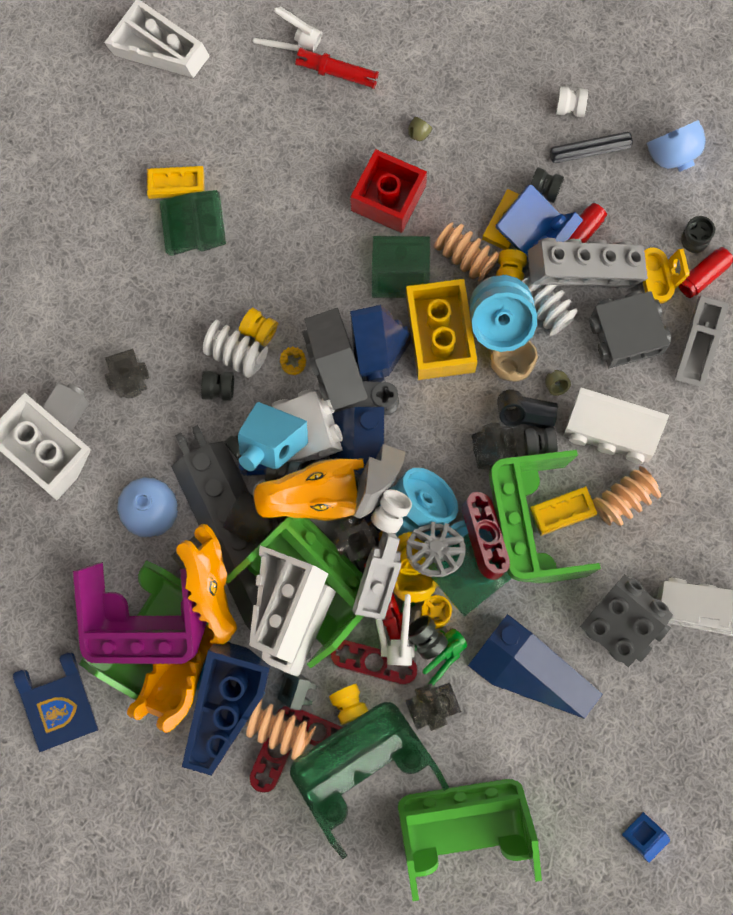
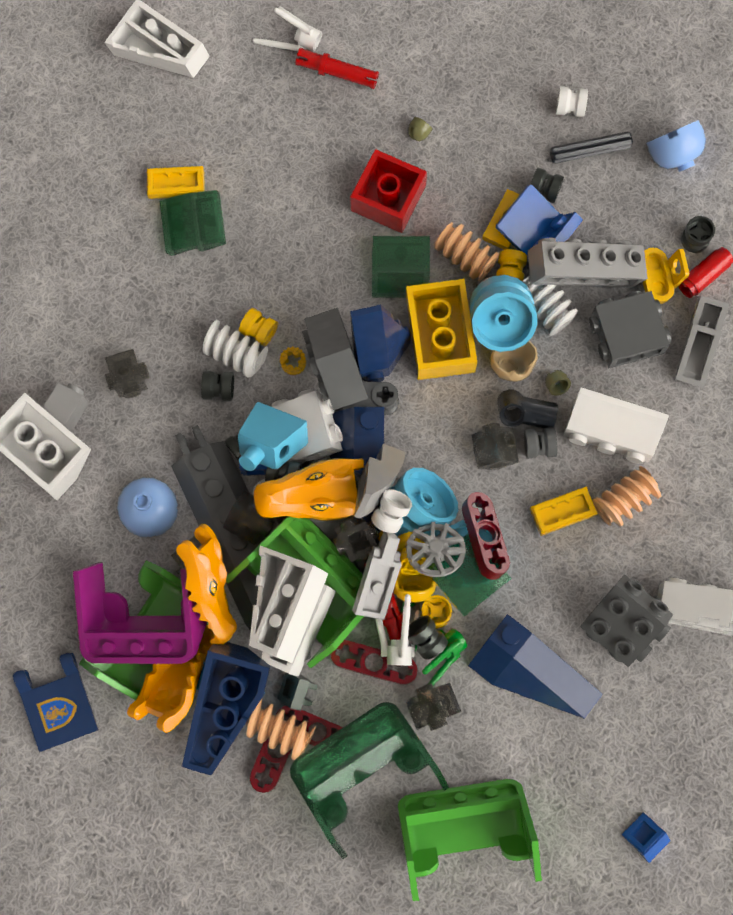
(348, 703): yellow wheel -> none
(510, 484): bright green windscreen -> none
(592, 218): red piece -> none

